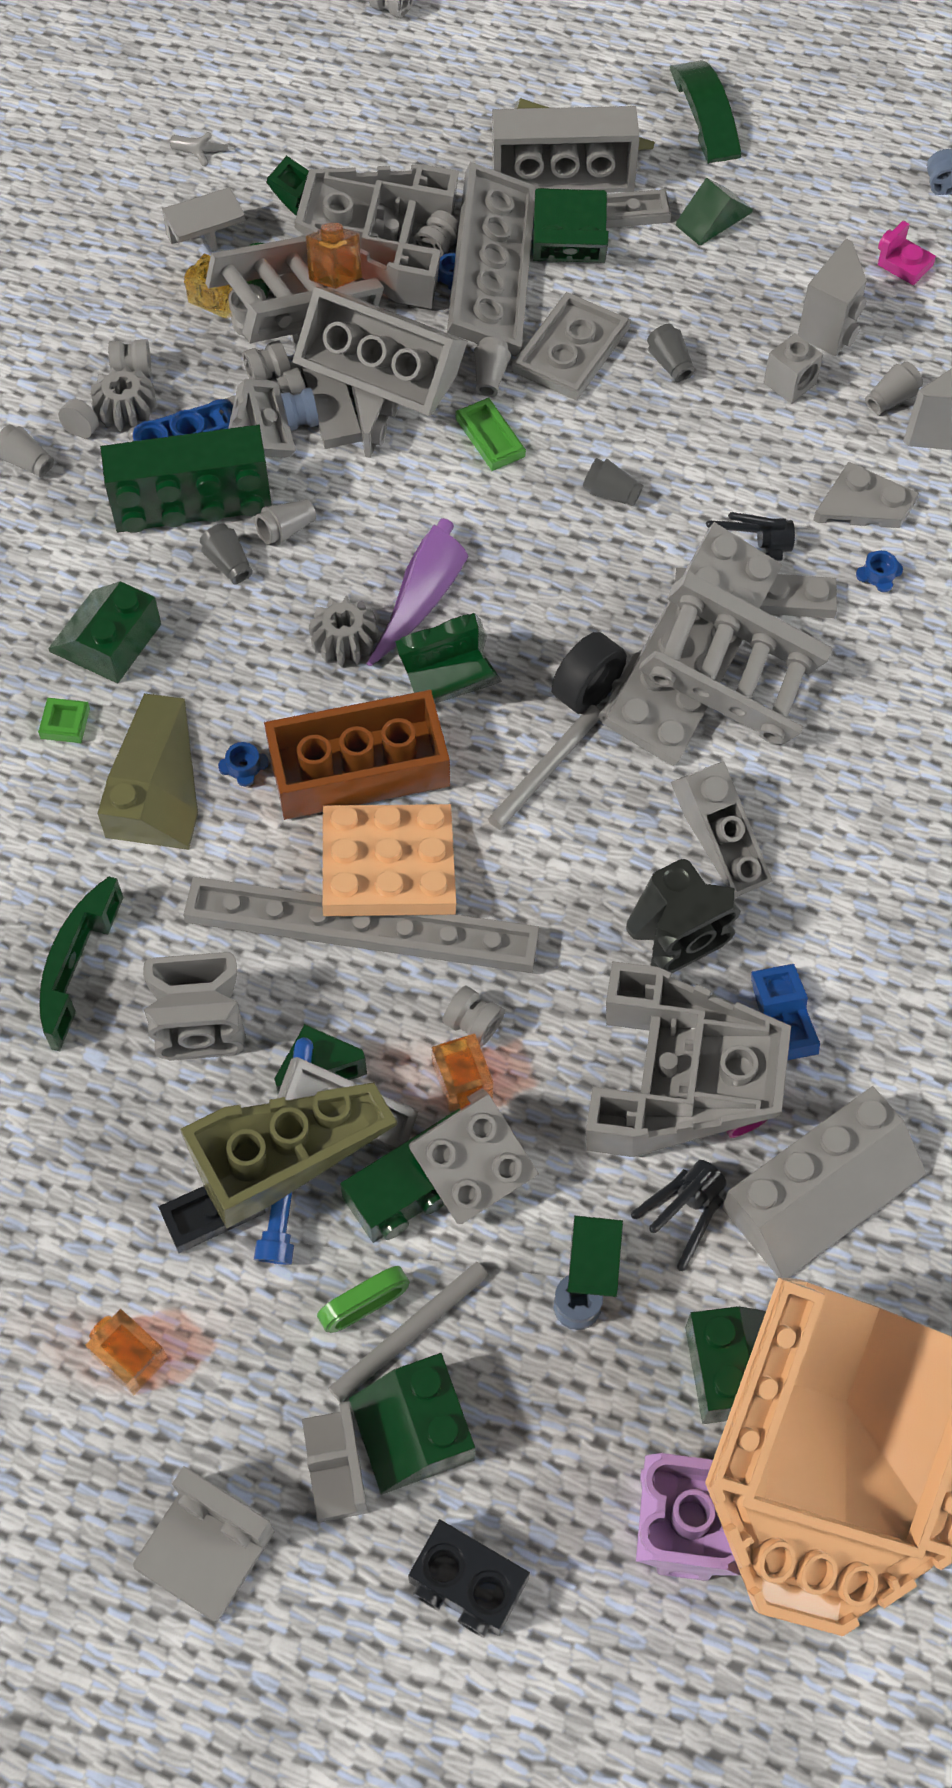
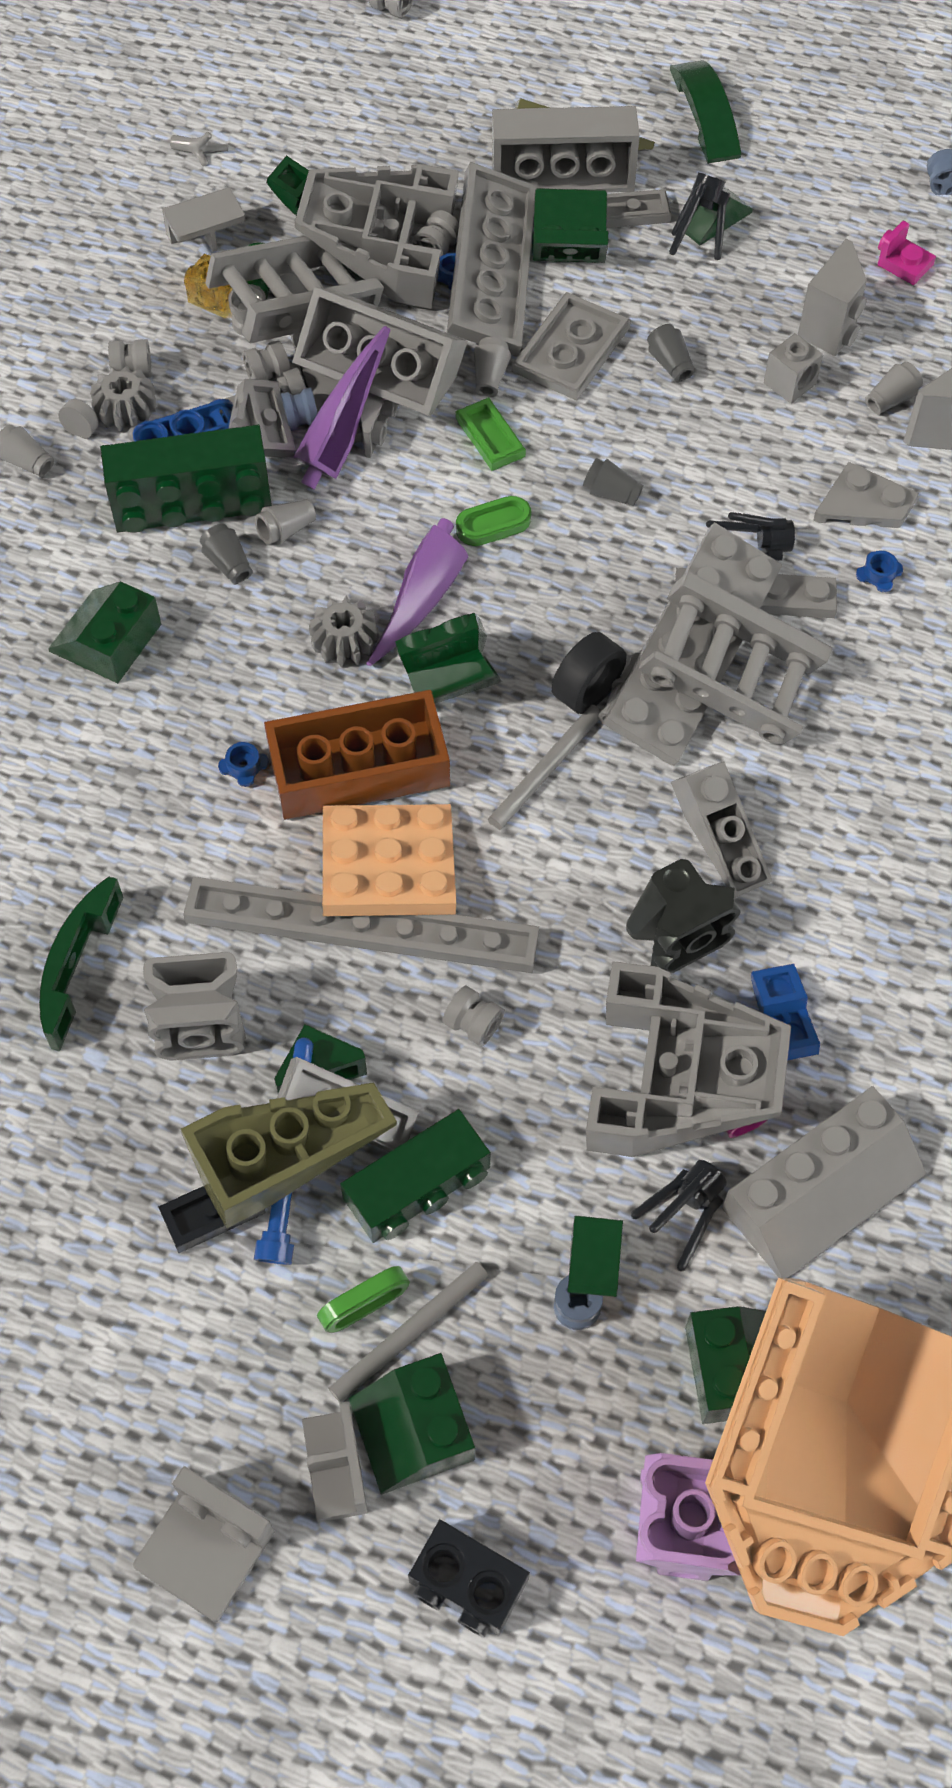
(64, 720): bright green tile -> none
(125, 1350): clear orange brick -> none
(152, 779): olive wedge -> none
(333, 255): clear orange brick -> none
(337, 422): none -> medium lavender piece
(461, 1070): clear orange brick -> none
(473, 1158): light grey bracket -> none
(493, 520): none -> bright green tile
(705, 193): none -> black plant

